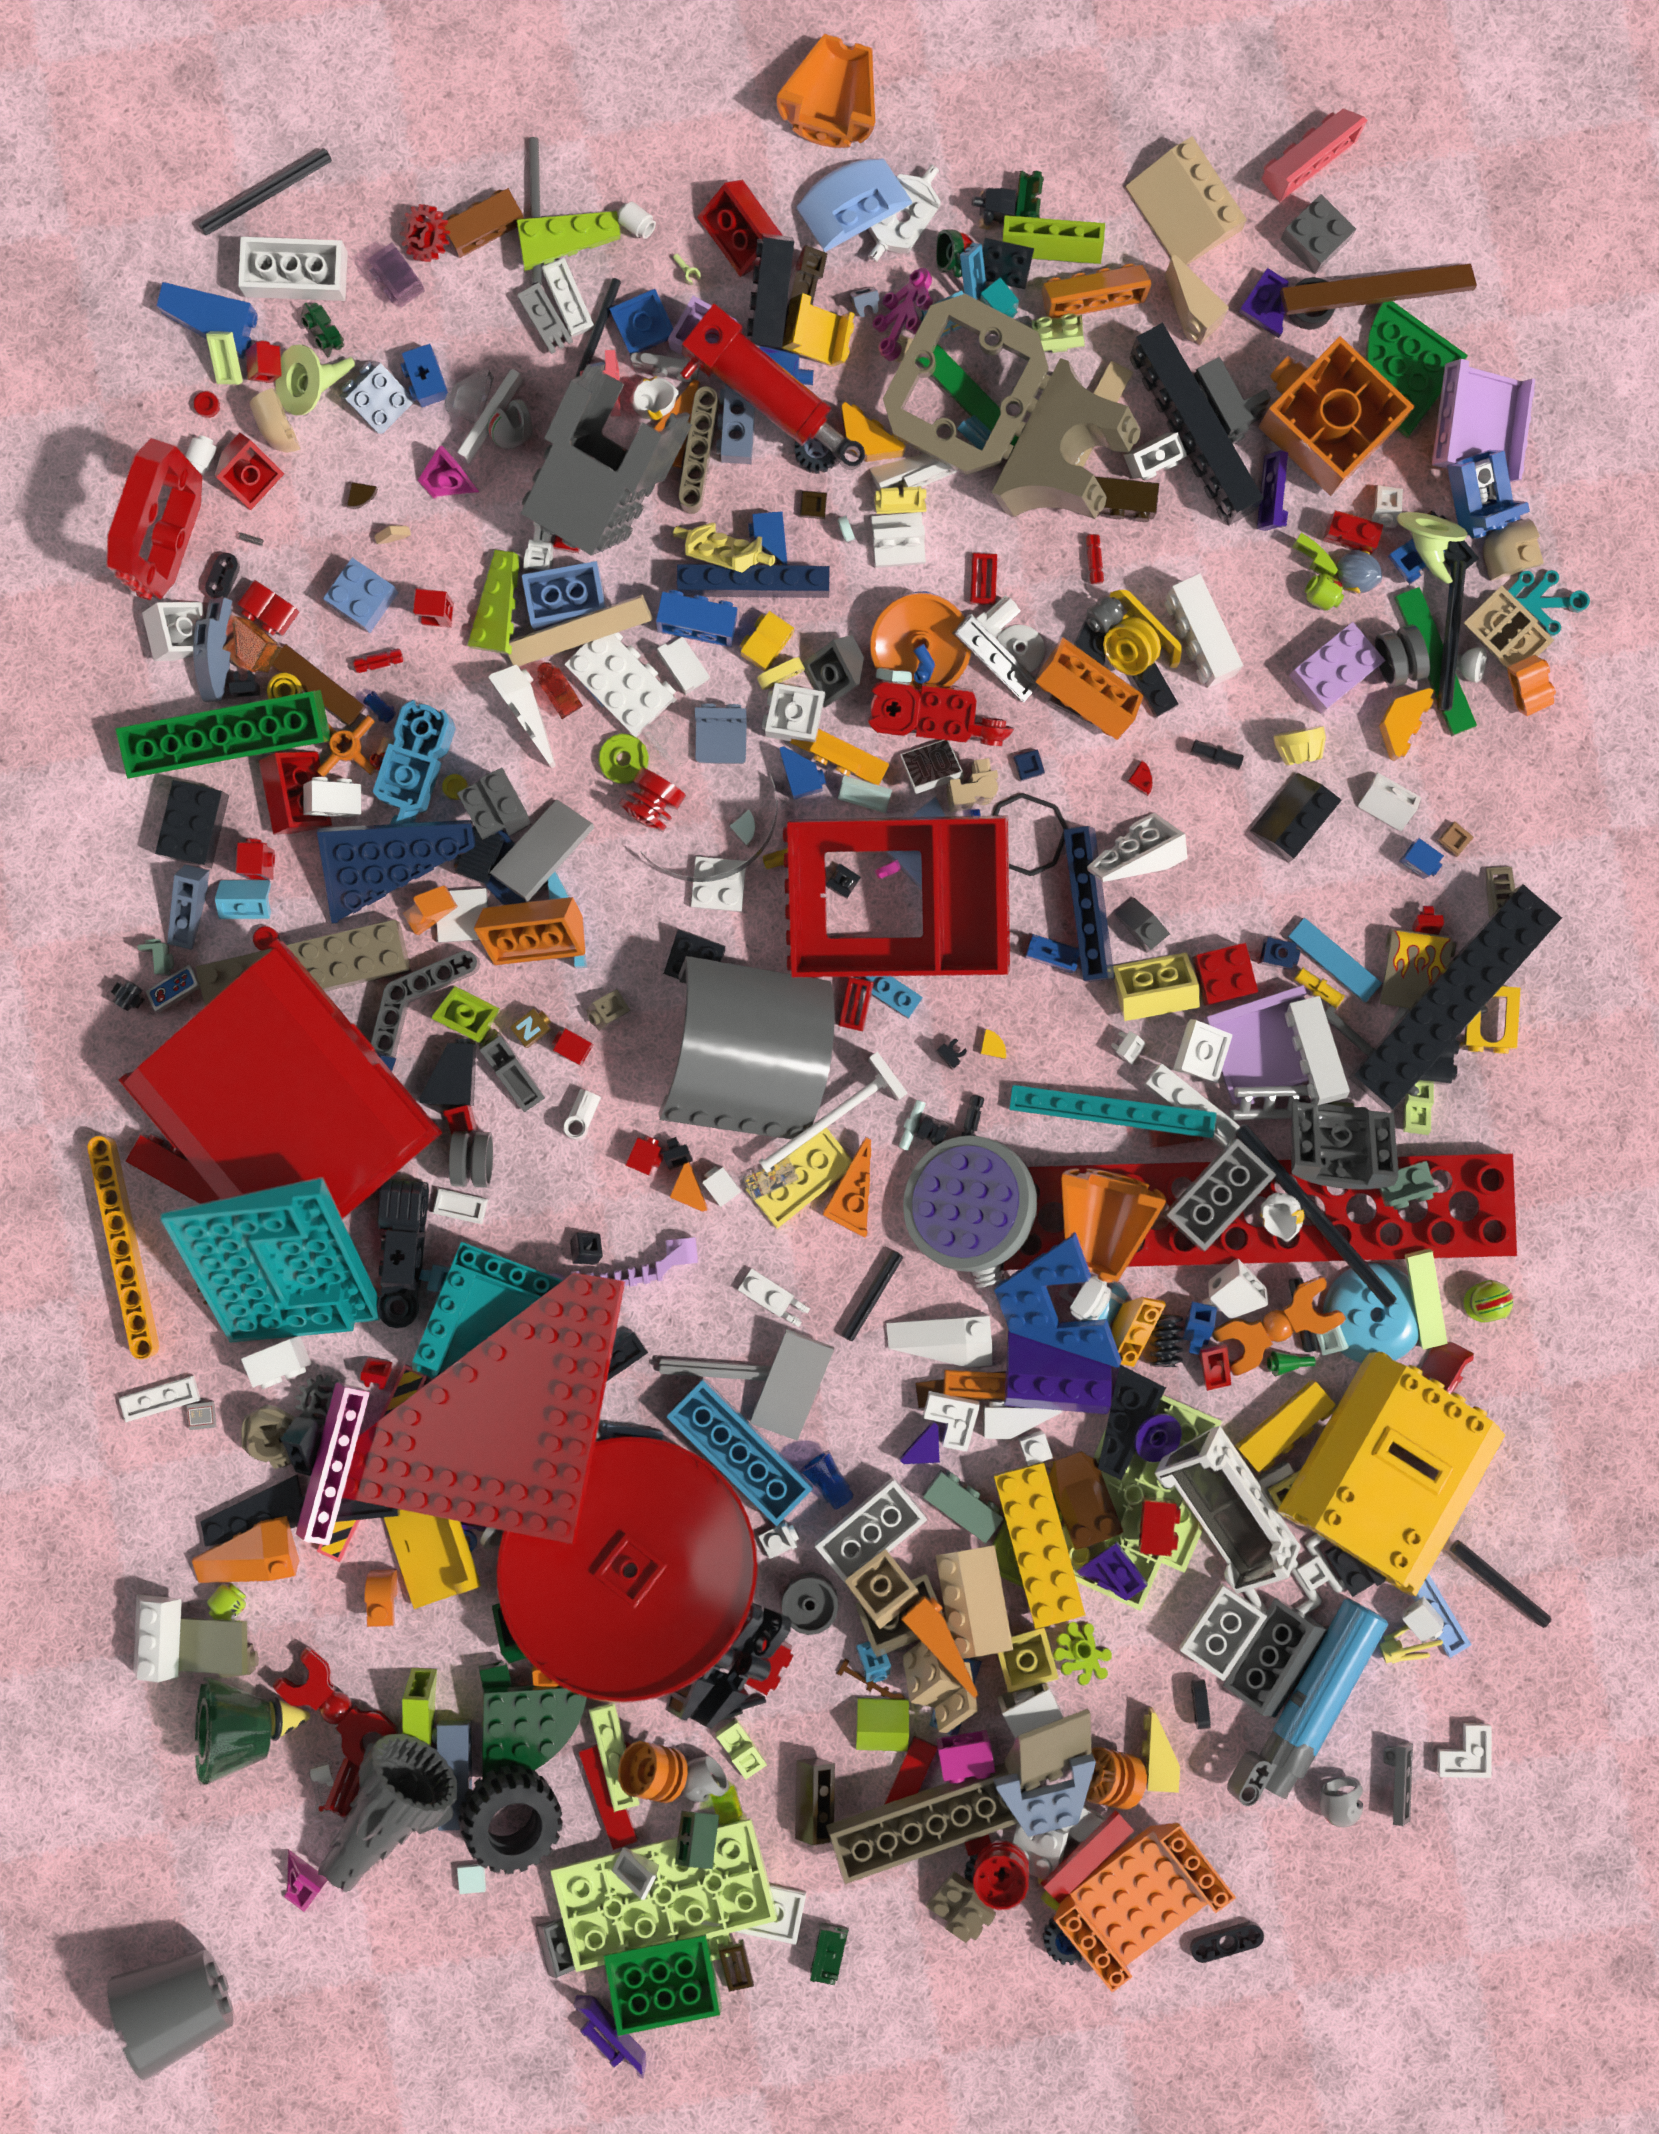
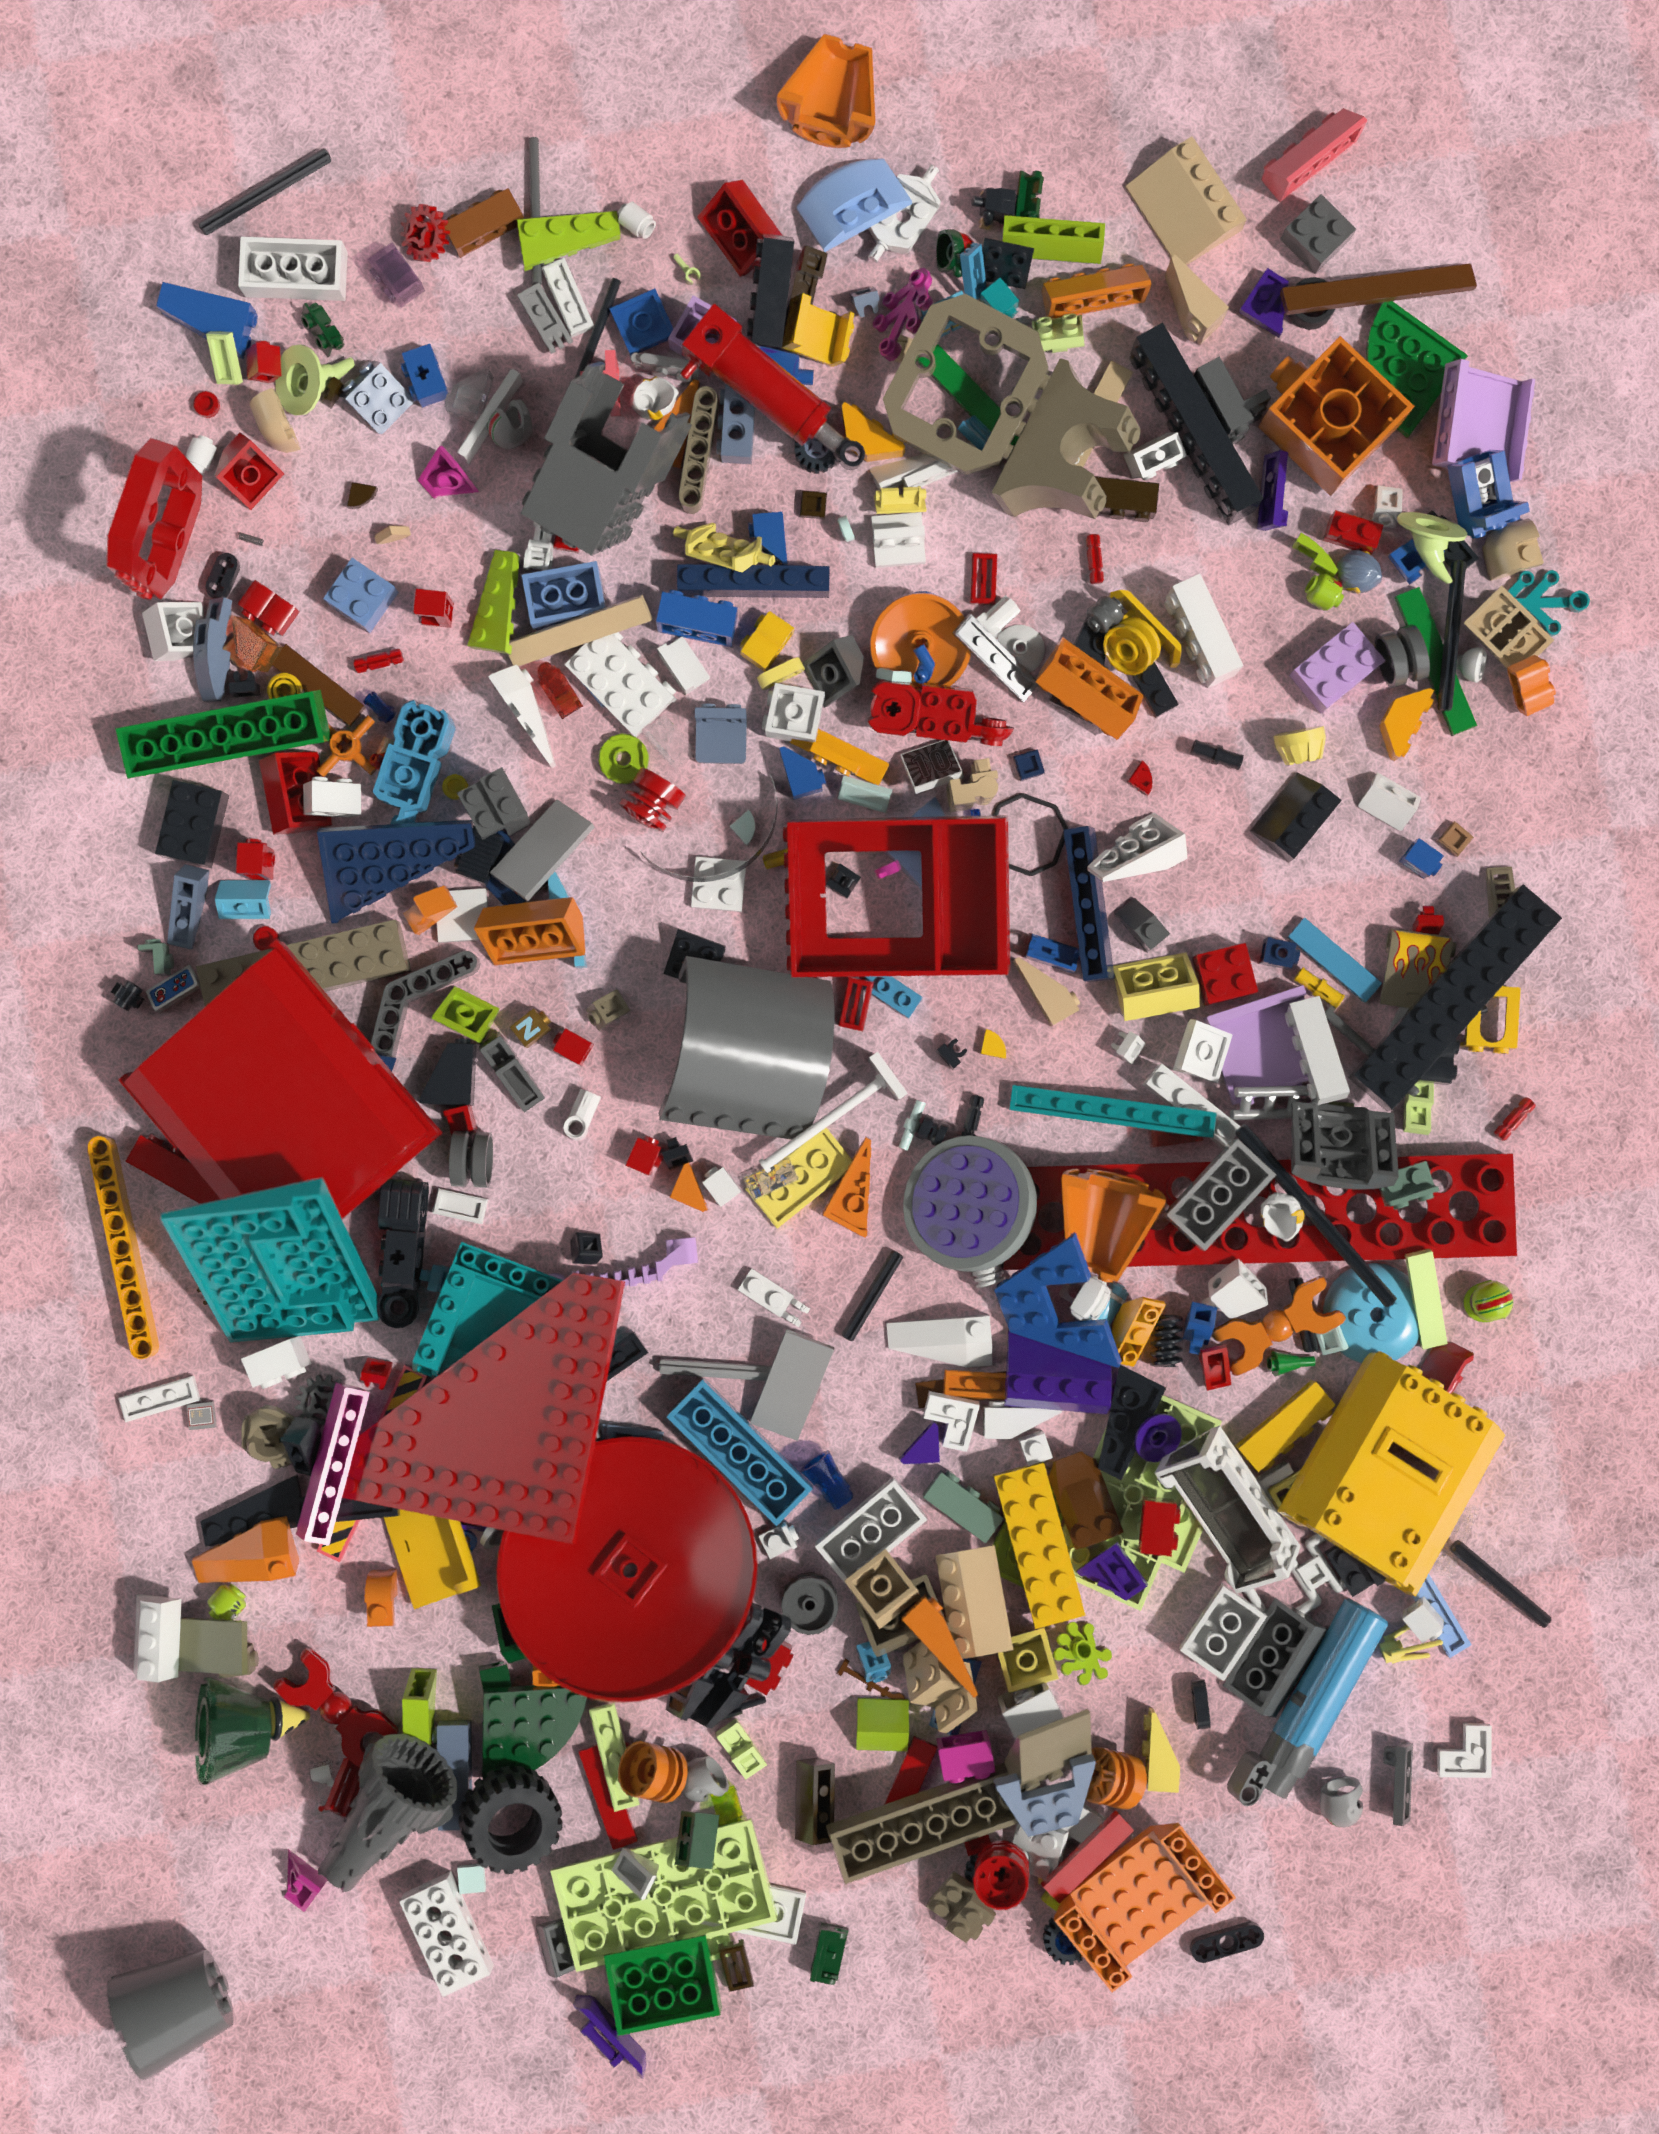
(335, 390): none -> dark brown tile
(436, 1947): none -> white brick
(1049, 994): none -> tan slope
(1514, 1119): none -> red axle

